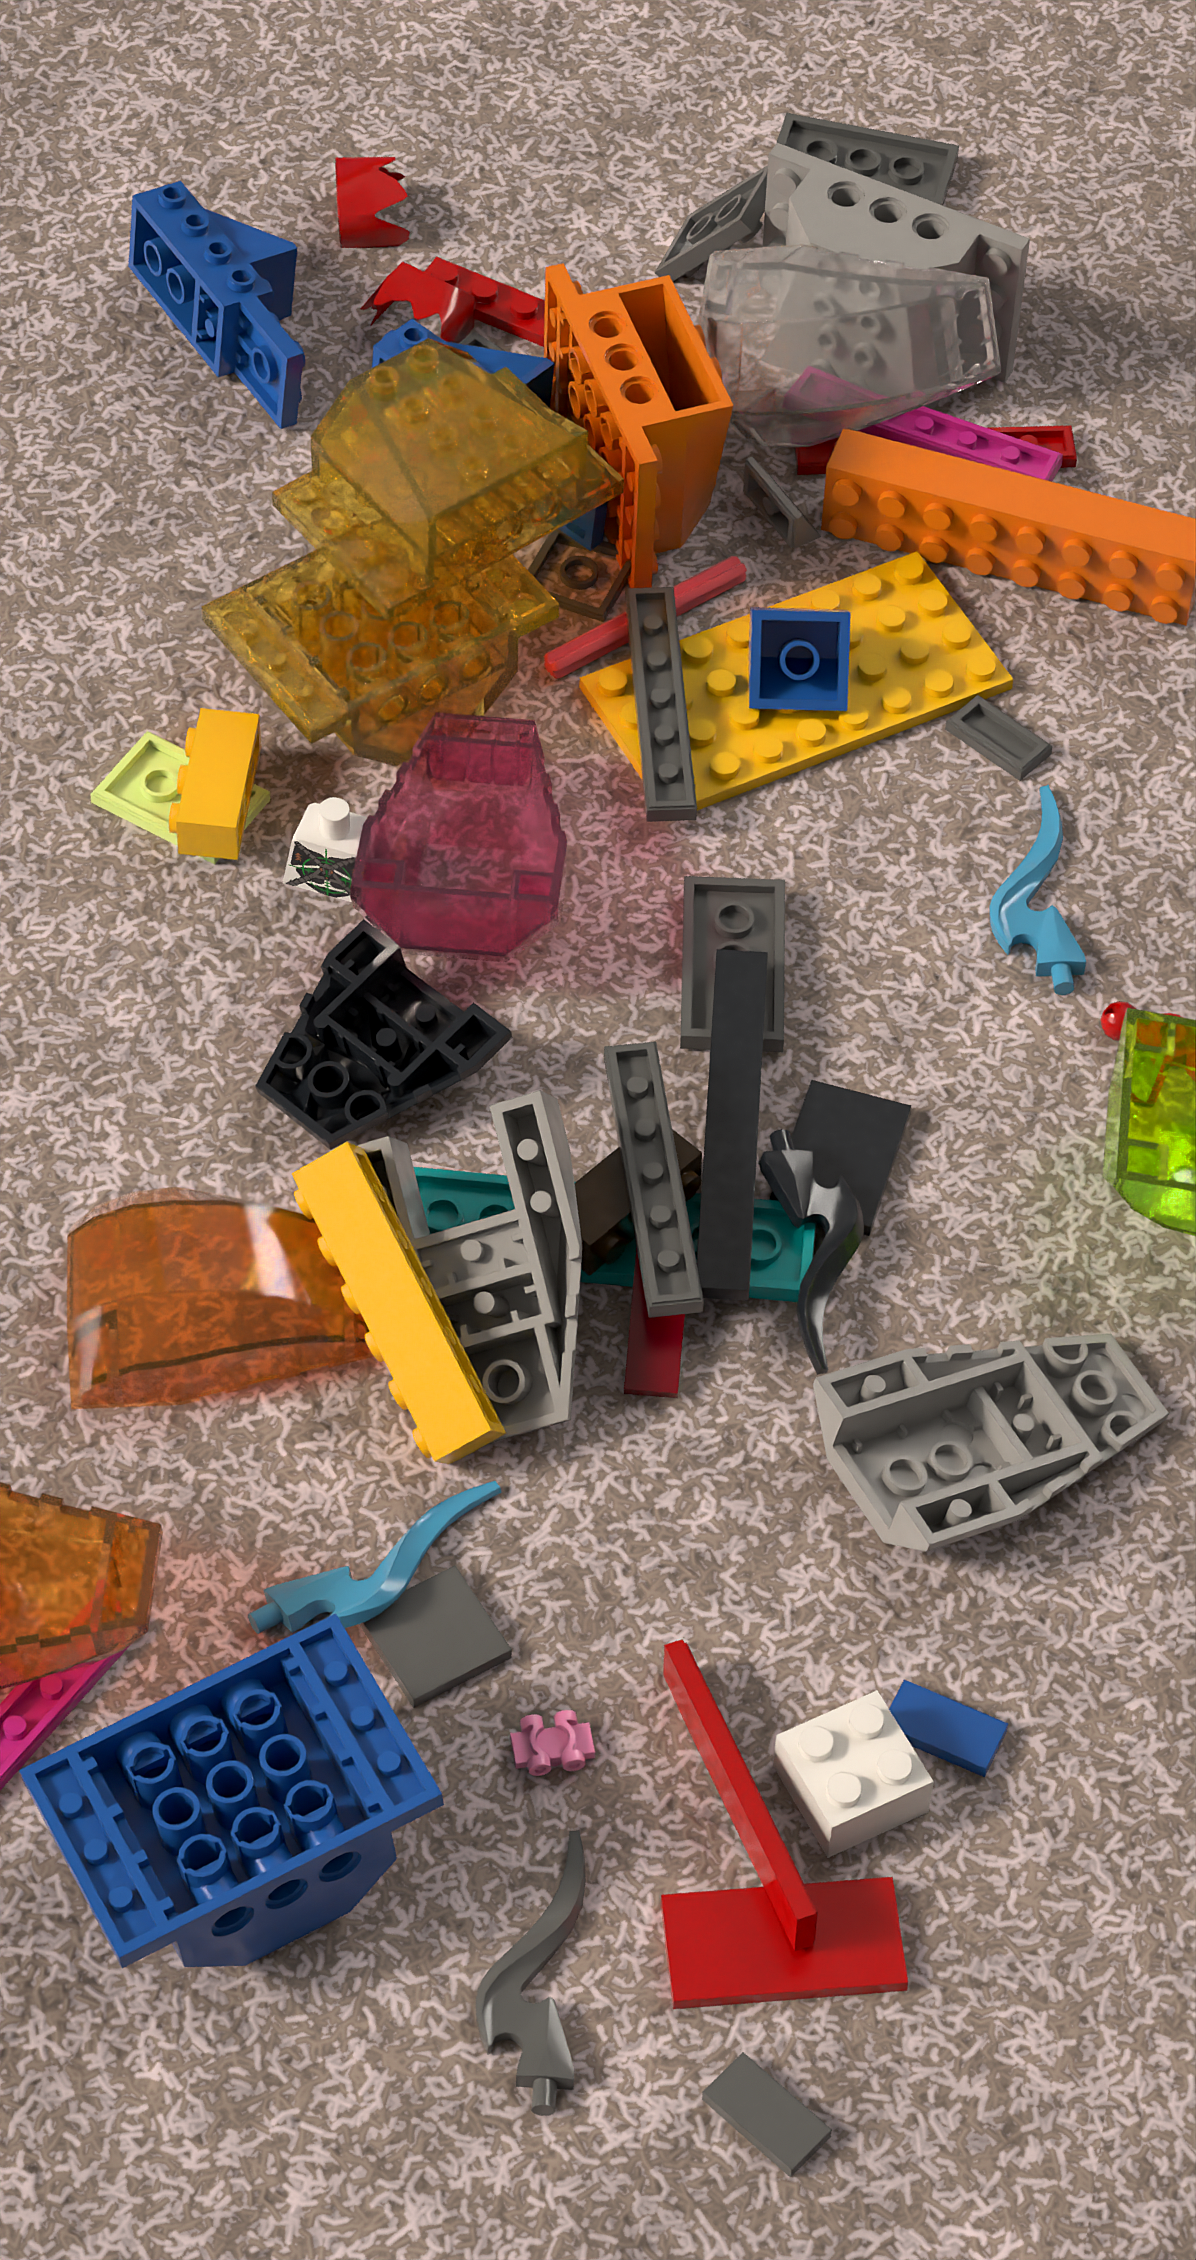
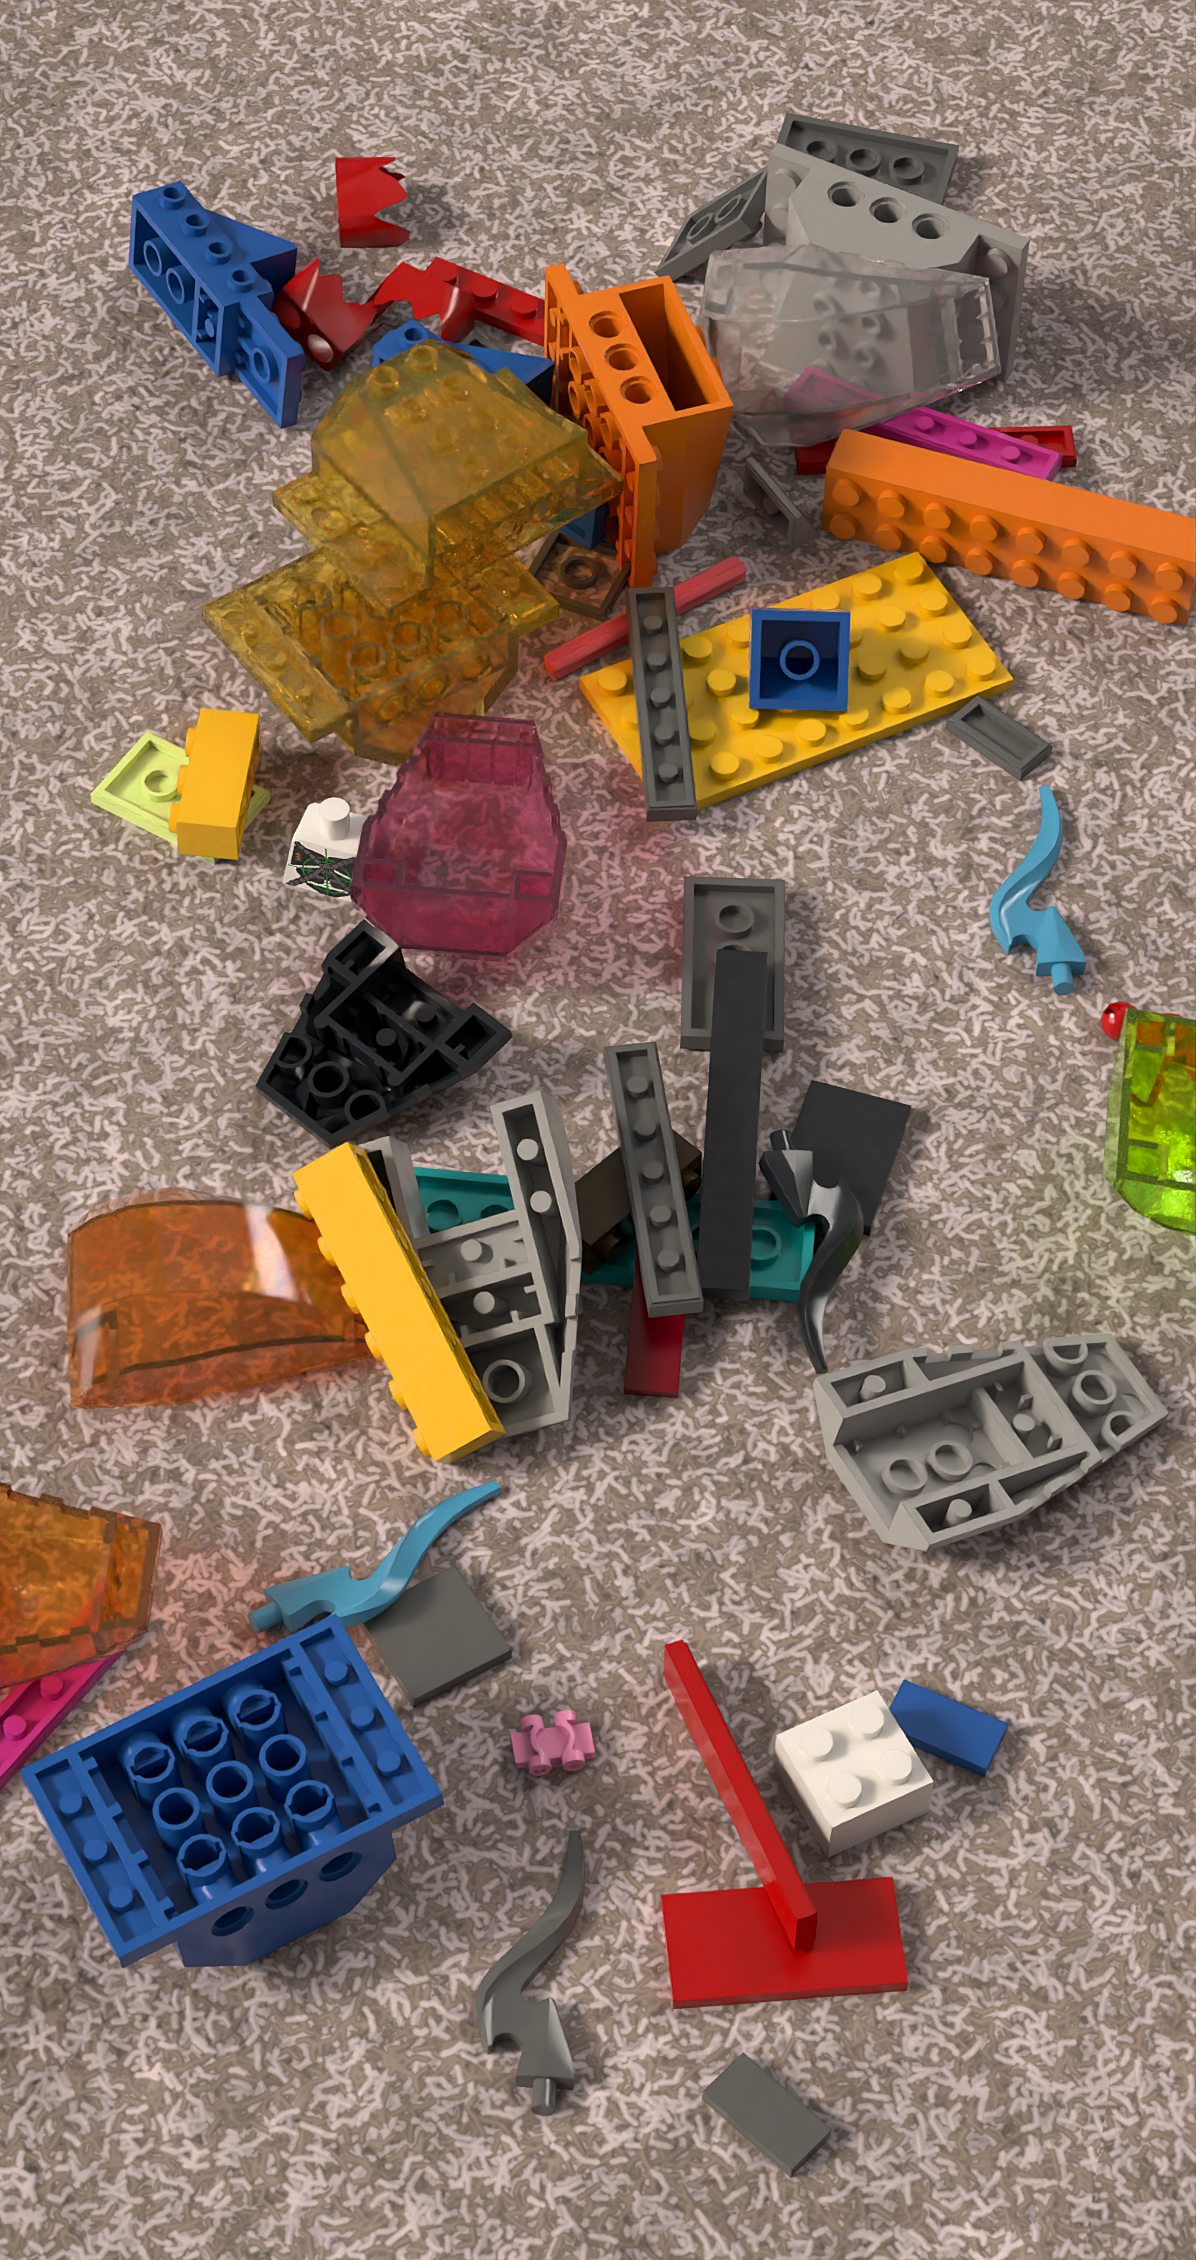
(319, 318): none -> red piece

